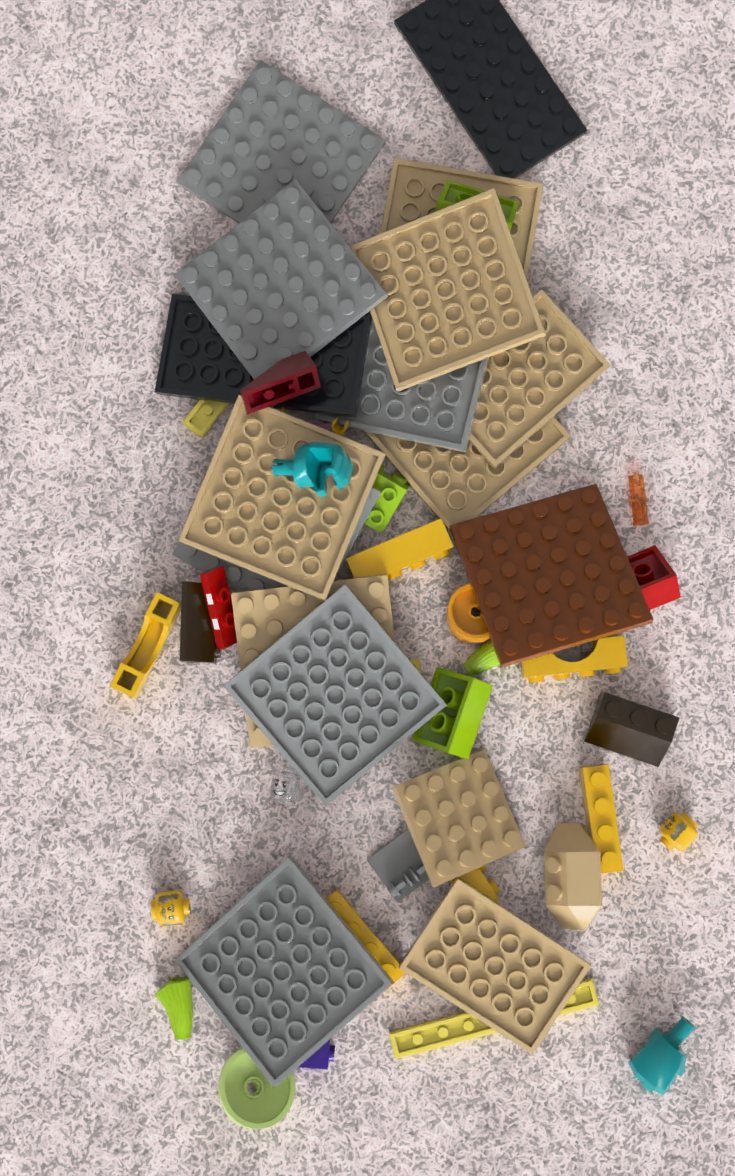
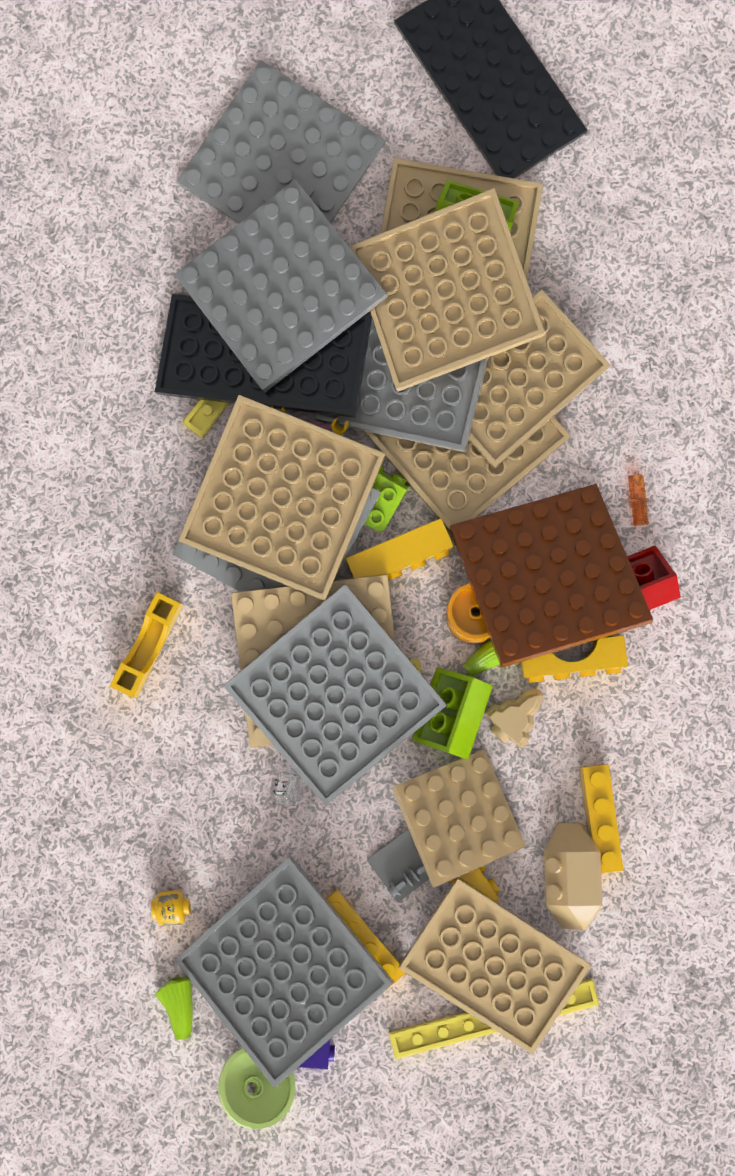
(196, 631): dark brown slope -> none
(219, 606): red plate -> none
(281, 382): dark red slope -> none
(314, 464): teal piece -> none
(515, 717): none -> tan rock
(631, 729): dark brown slope -> none
(662, 1057): teal piece -> none
(678, 831): yellow head -> none

